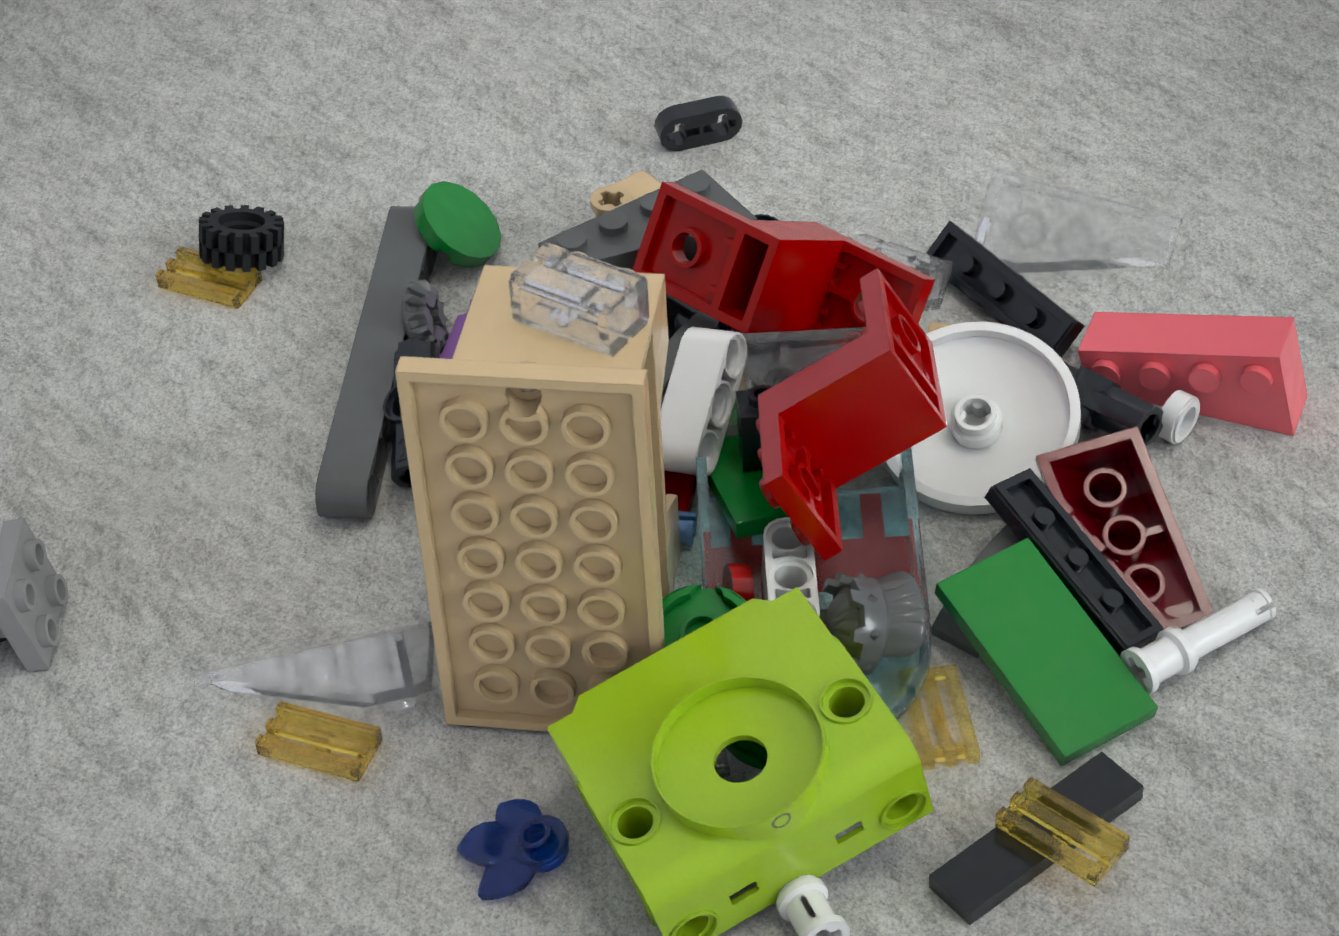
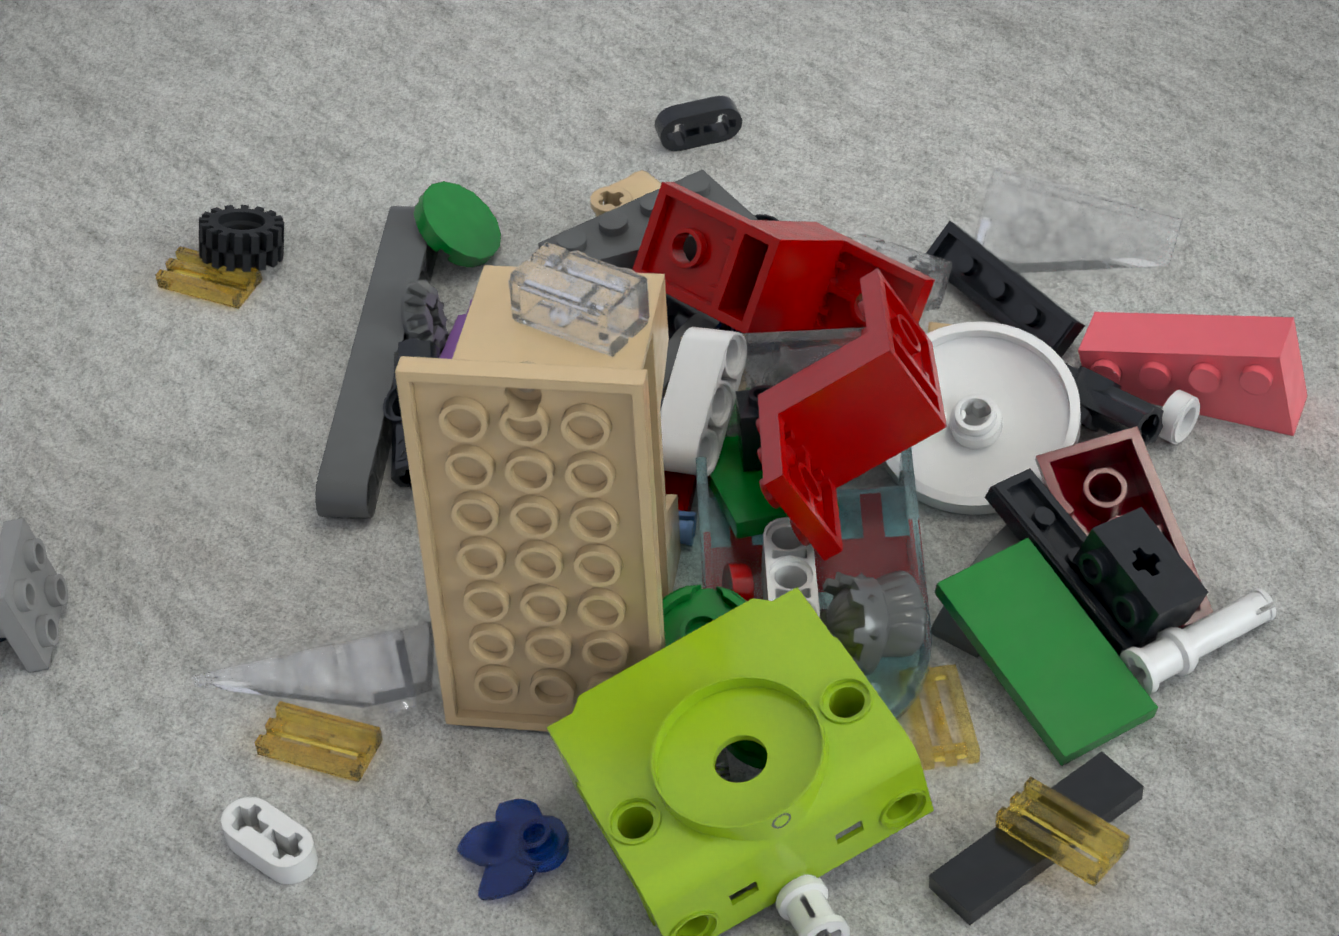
(276, 831): none -> white beam
(1139, 575): none -> black brick

